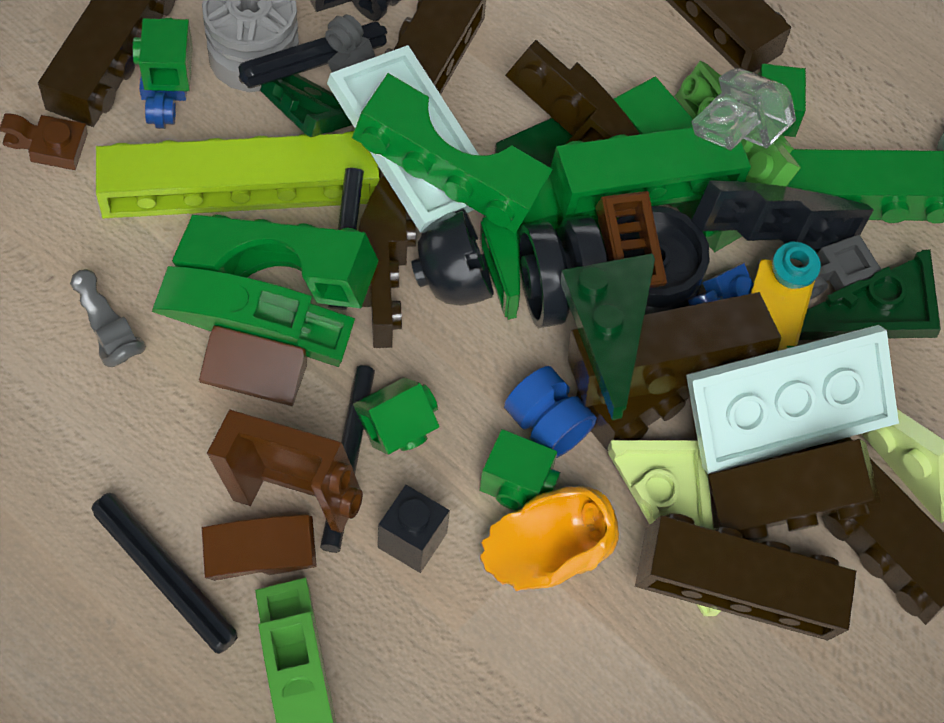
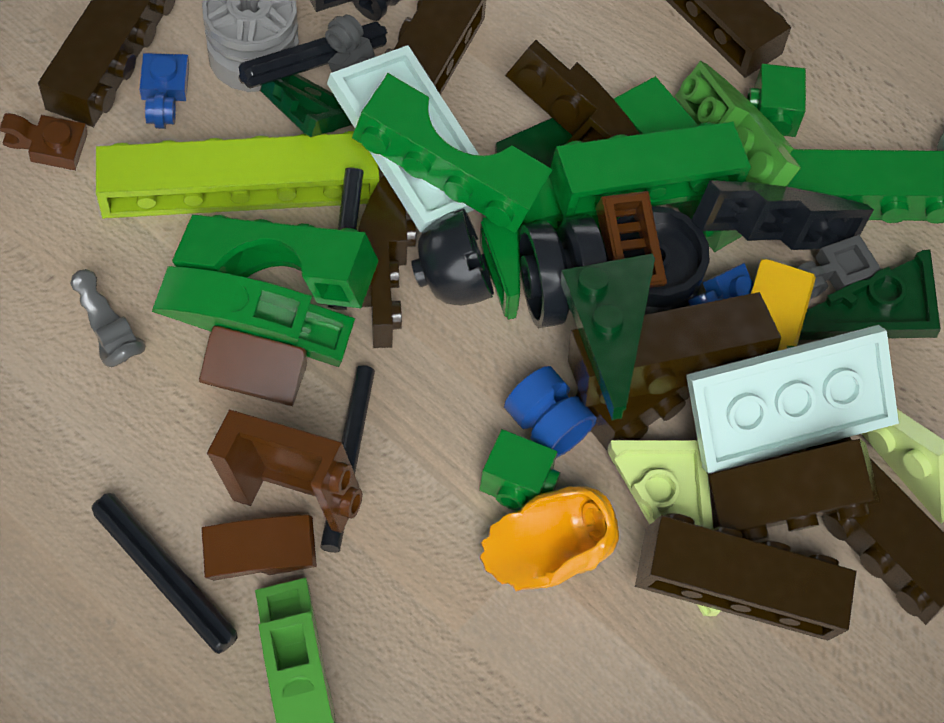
(164, 54): green brick -> none
(398, 416): green brick -> none
(413, 528): black brick -> none
(746, 109): clear brick -> none
(792, 276): teal plate -> none

